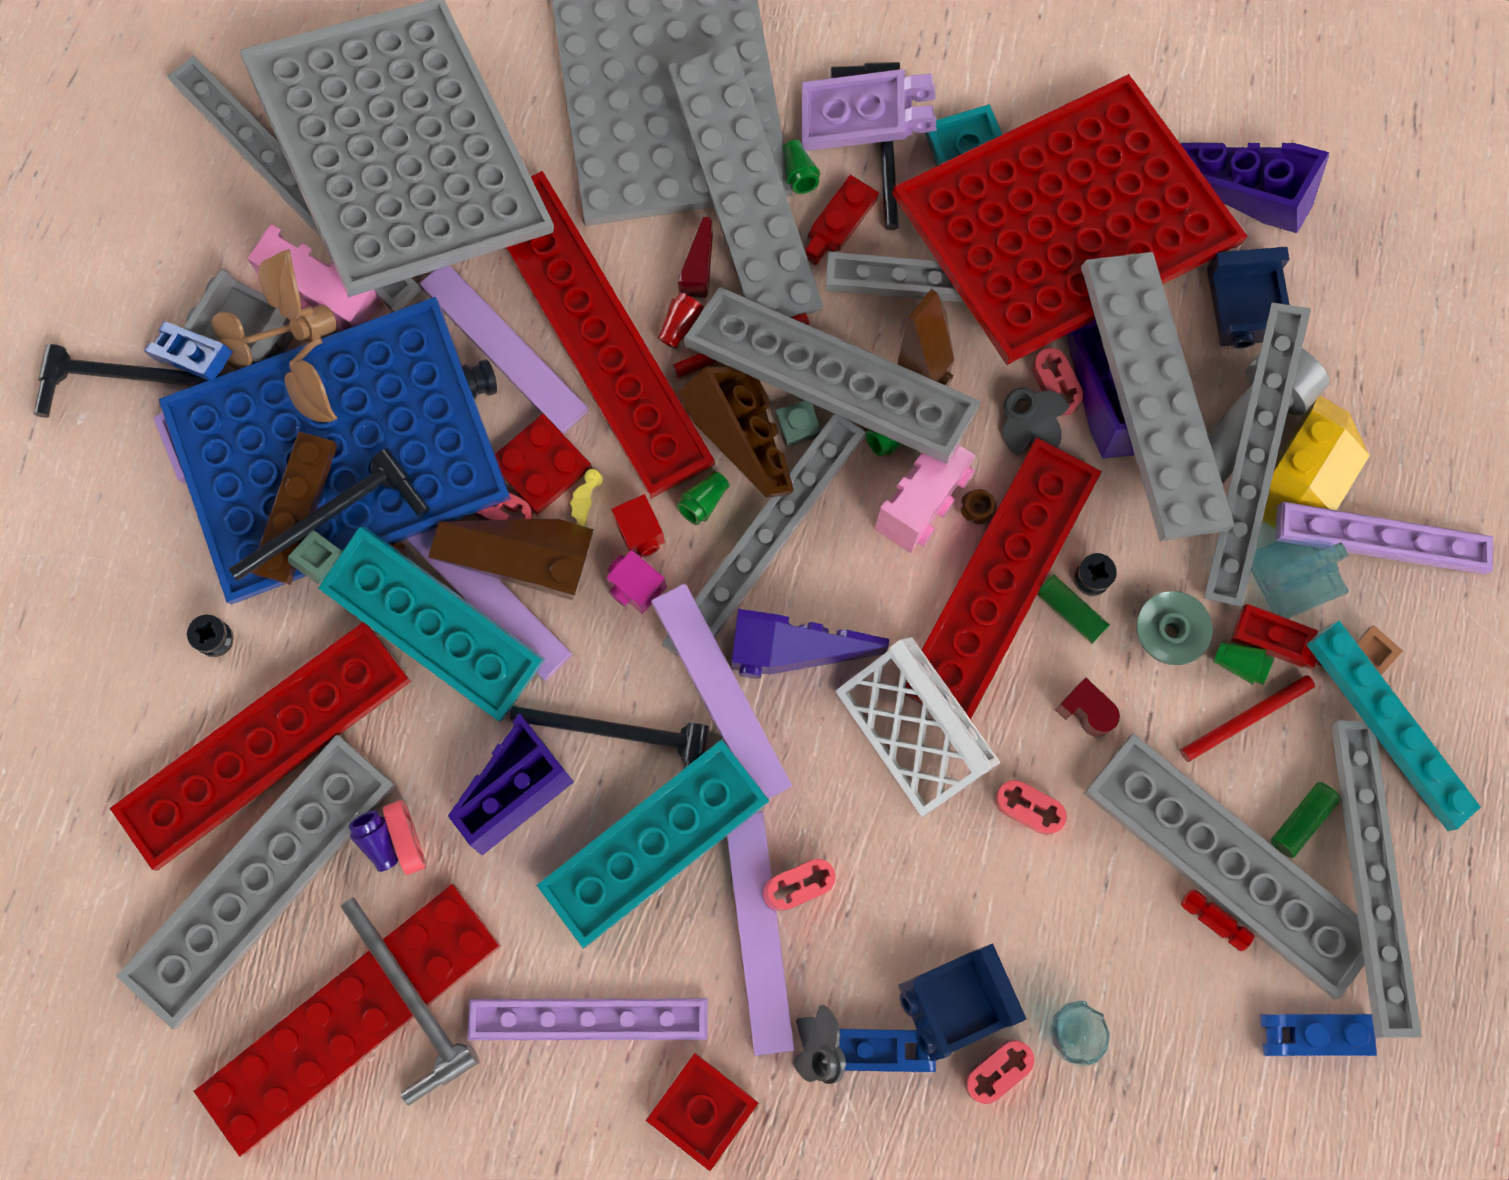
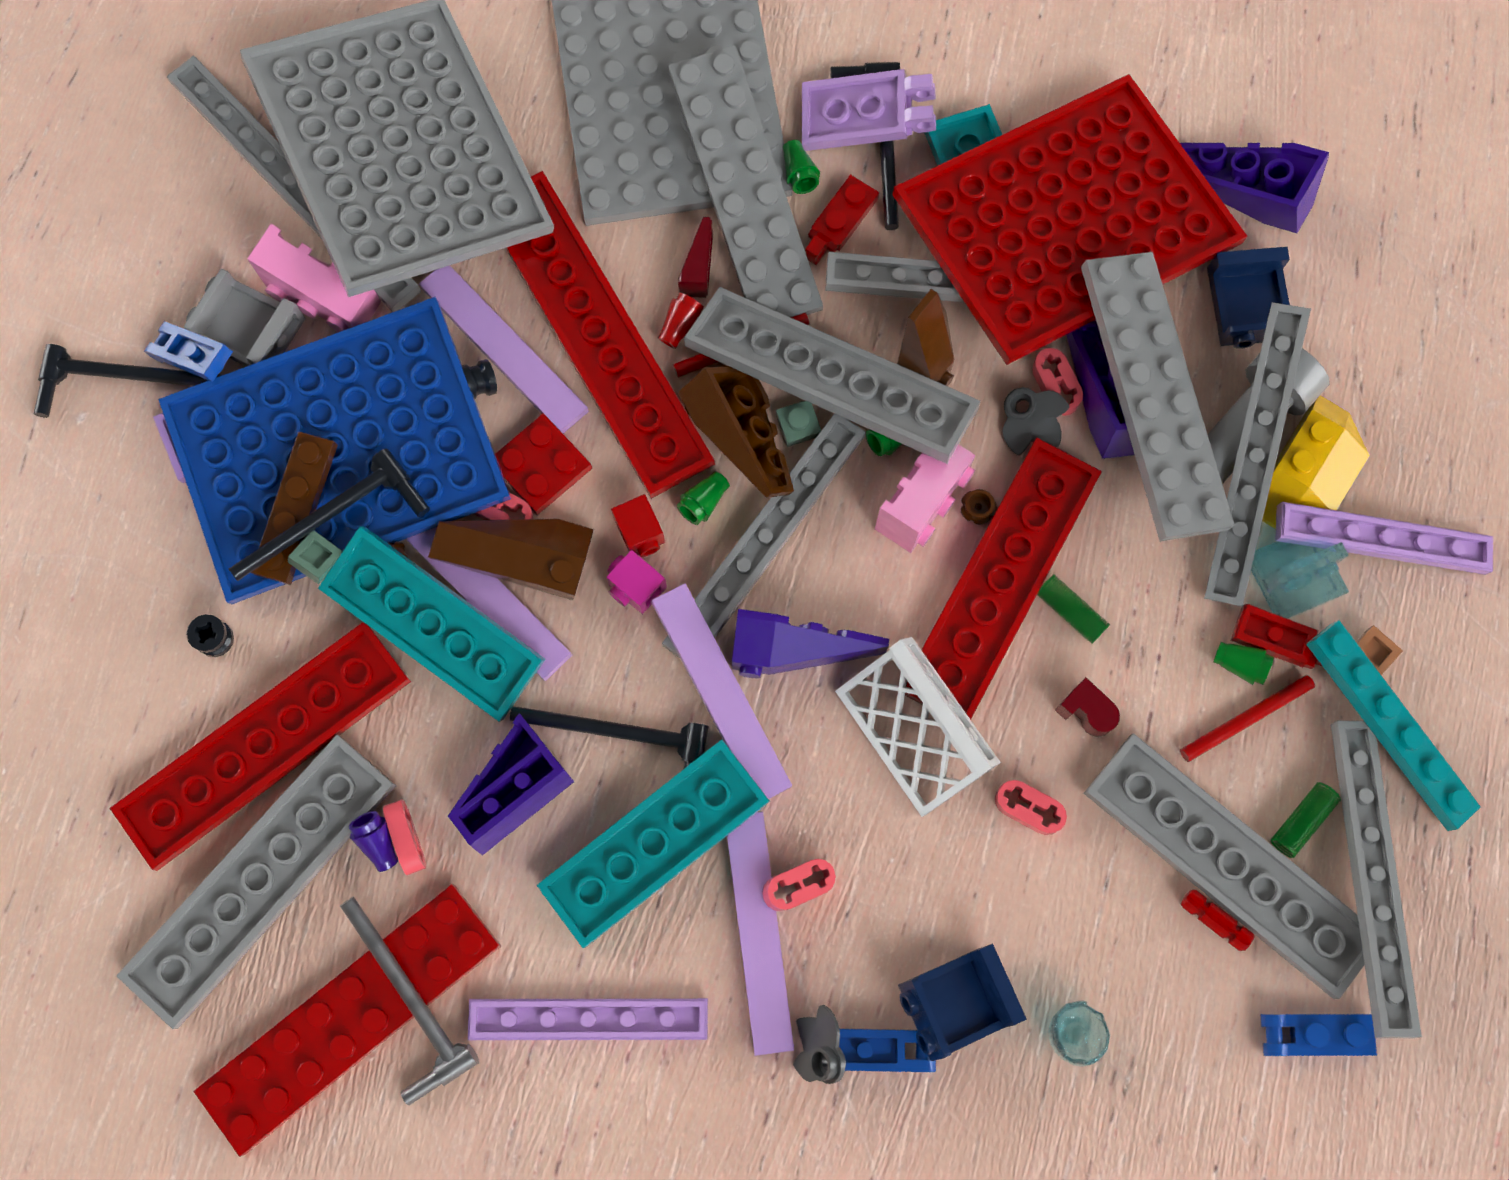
(306, 324): medium nougat plant -> none
(582, 496): light yellow piece -> none
(702, 1111): red plate -> none
(1006, 1079): coral beam -> none
(1089, 580): black wheel -> none
(1186, 616): sand green dish -> none

